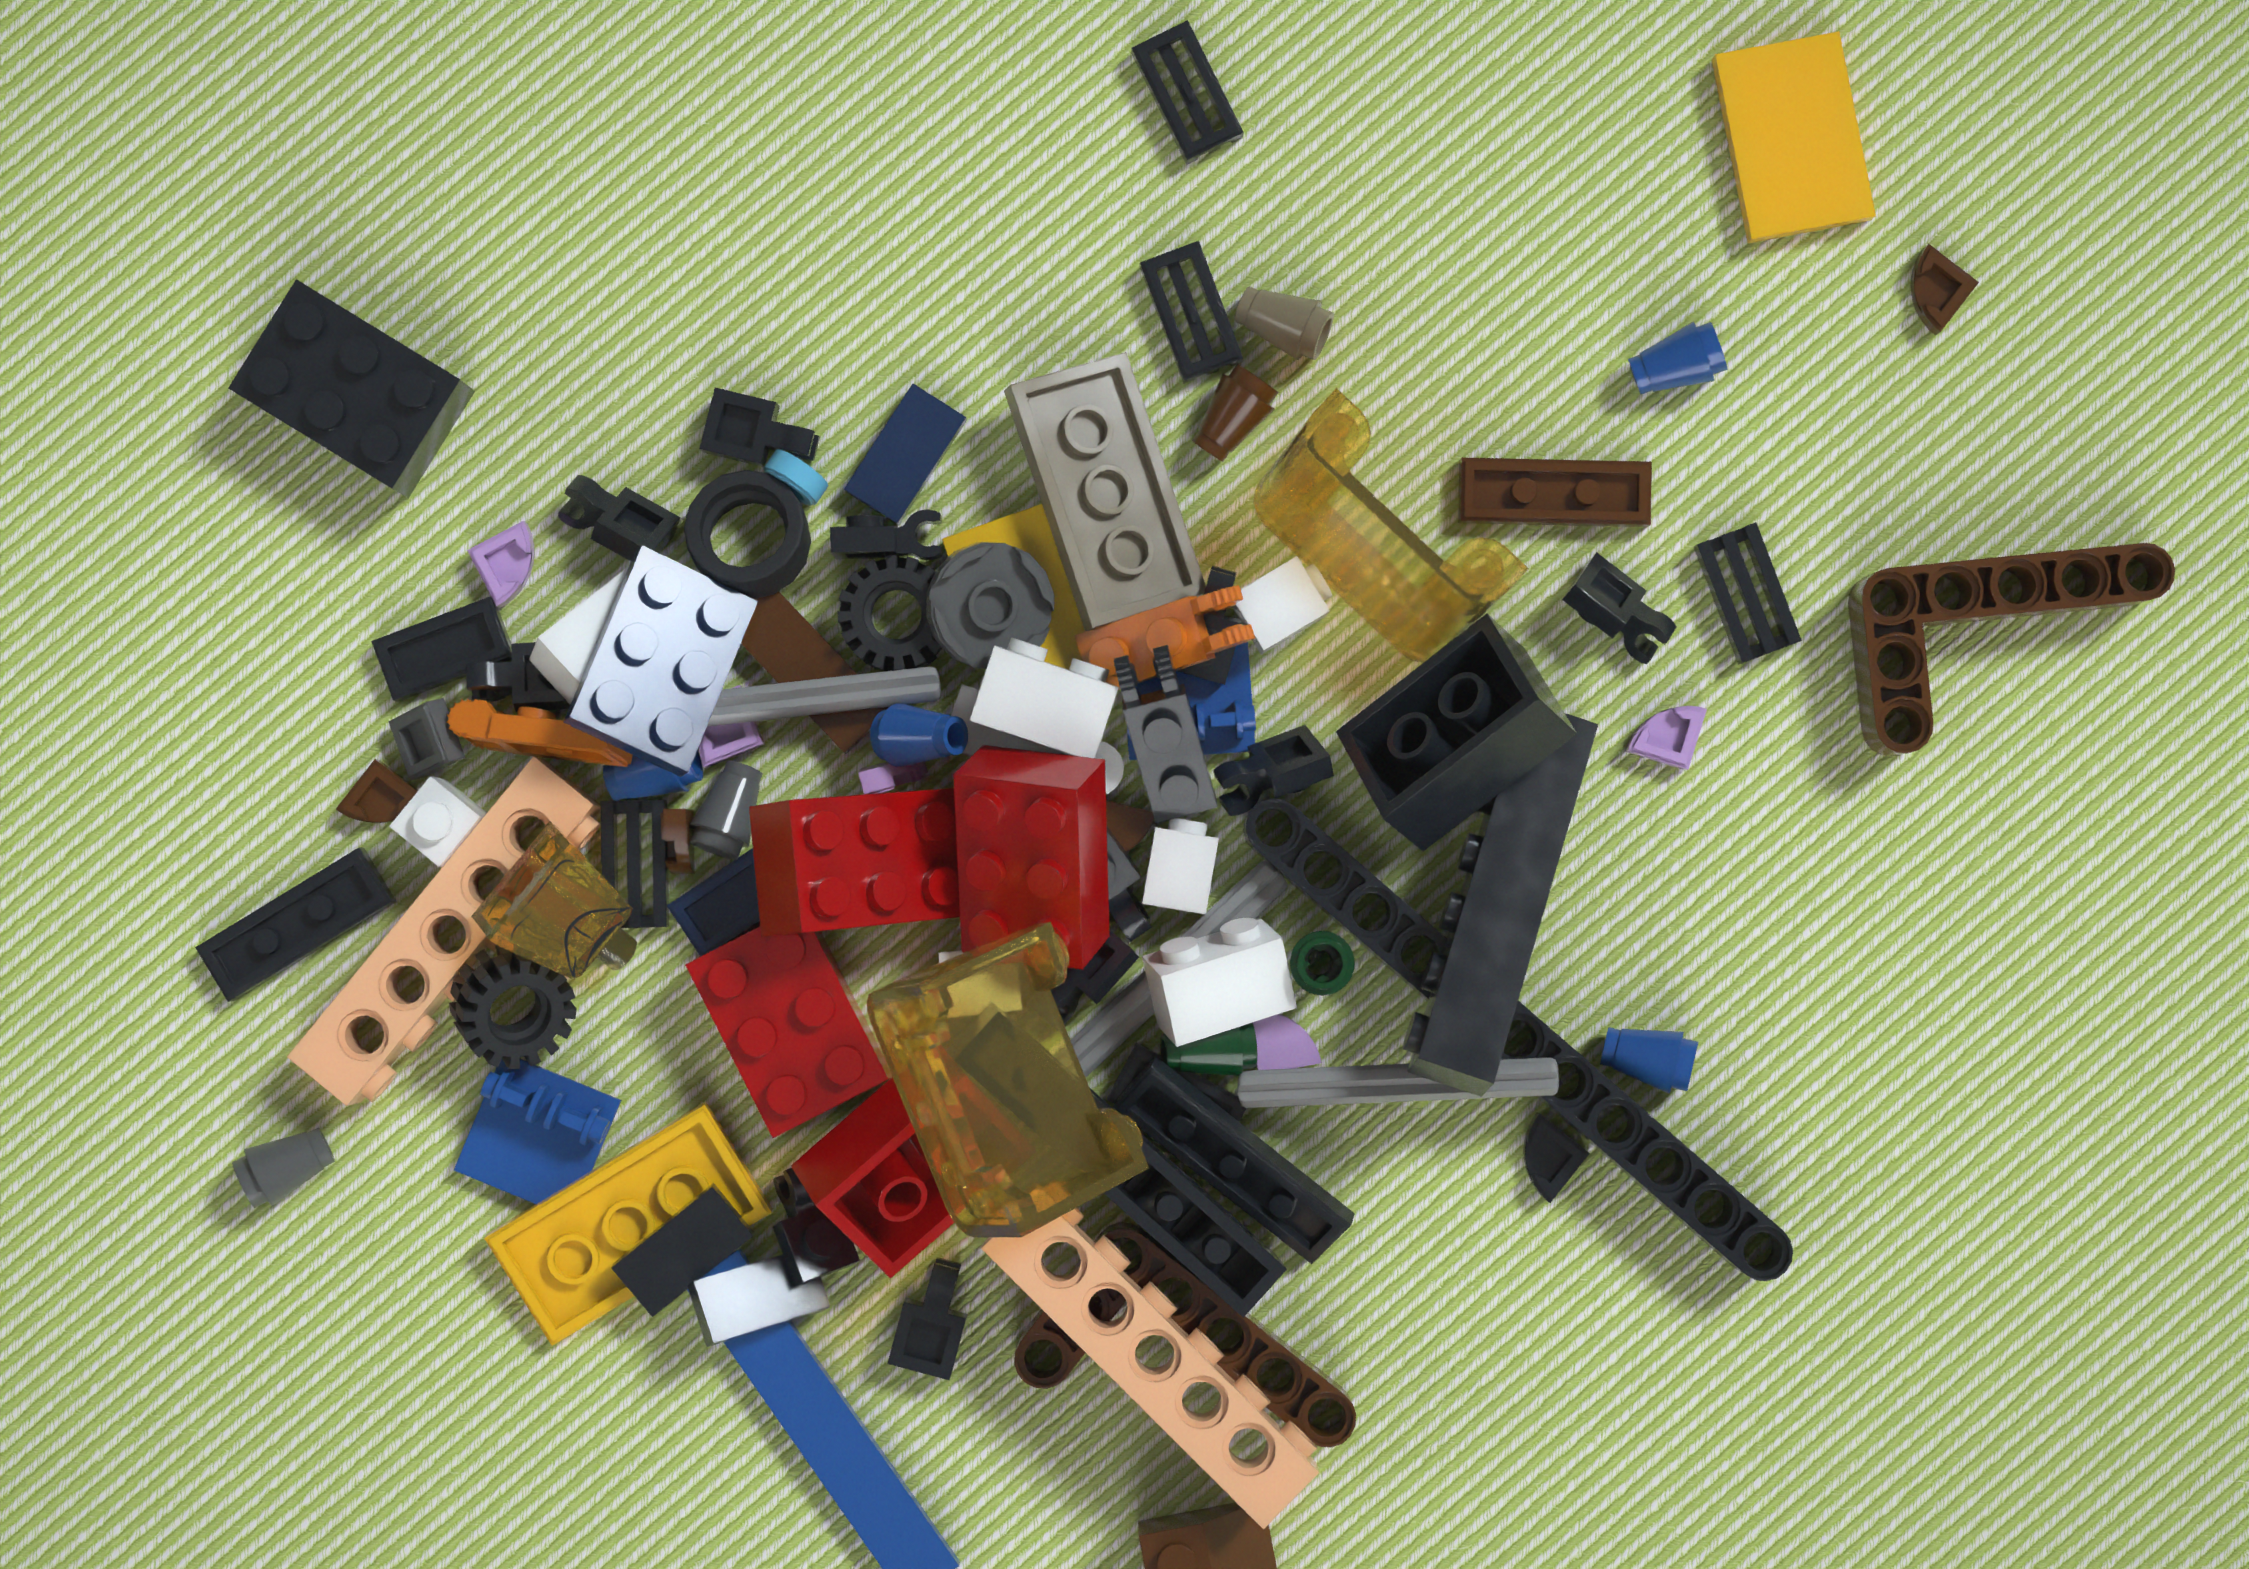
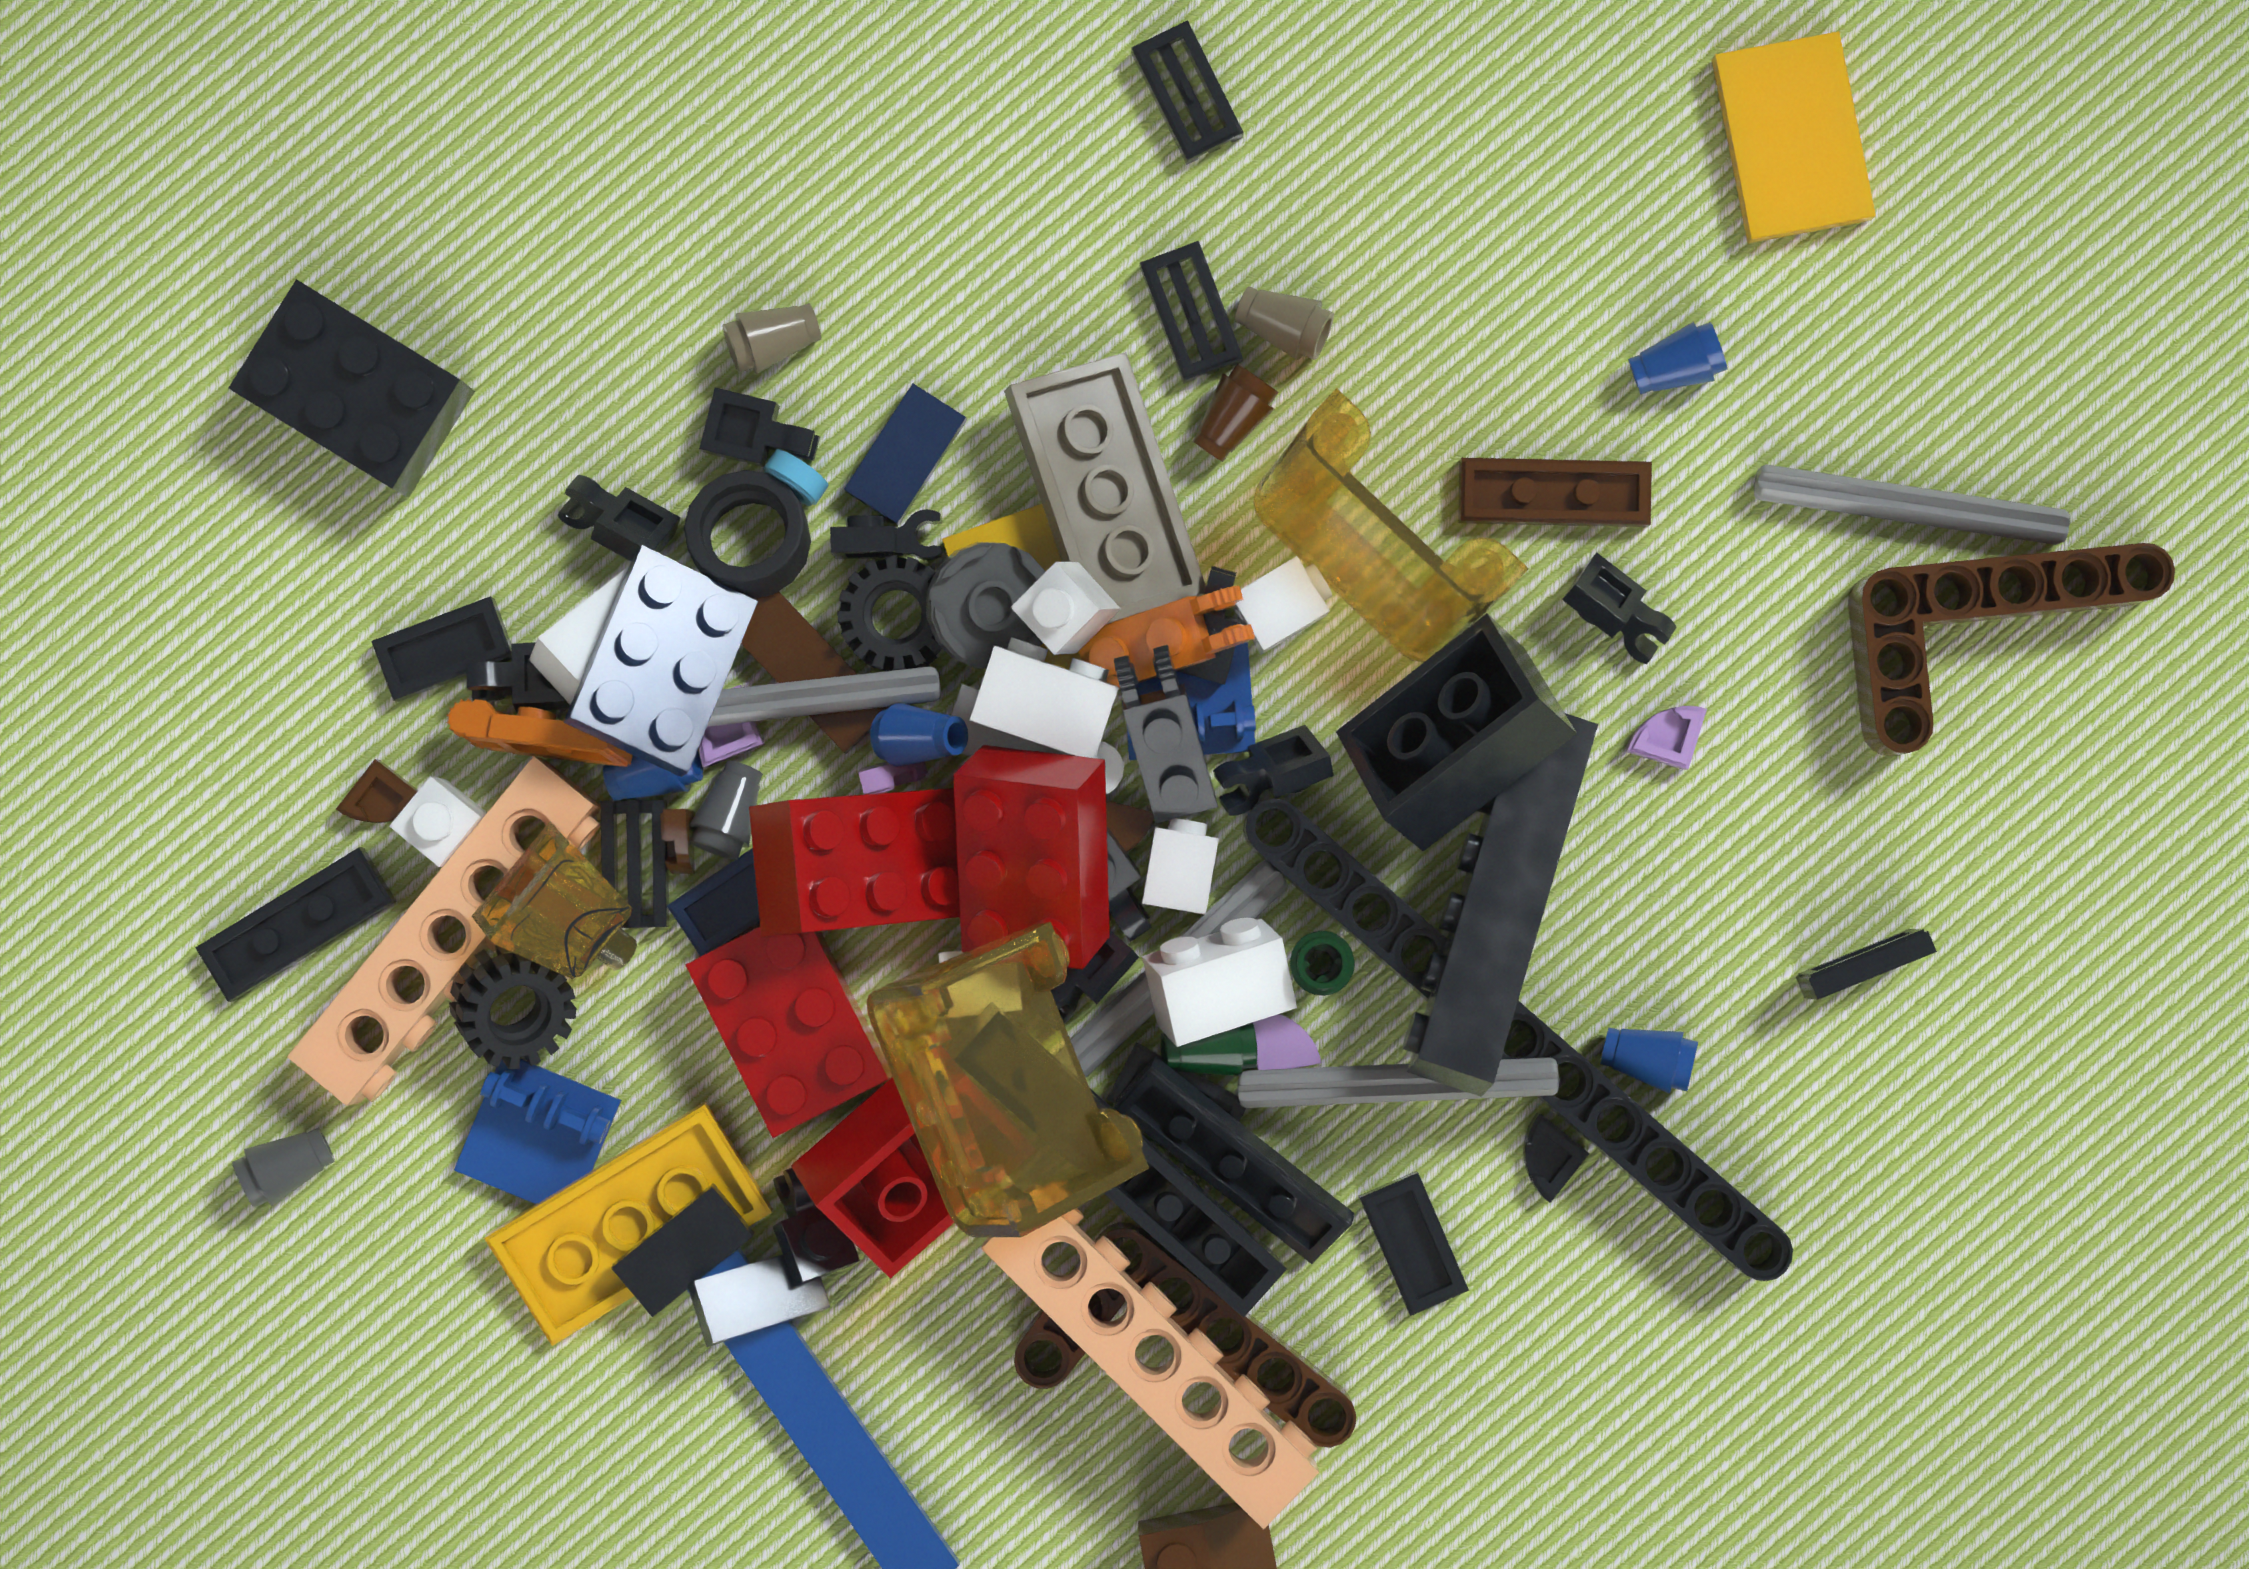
(426, 740): dark grey tile -> none
(505, 562): lavender tile -> none
(770, 335): none -> dark tan cone
(929, 1330): black plate -> none
(1065, 607): none -> white brick
(1413, 1243): none -> black tile
(1770, 584): black tile -> none
(1865, 963): none -> black tile
(1911, 504): none -> light grey axle
(1938, 288): reddish brown tile -> none

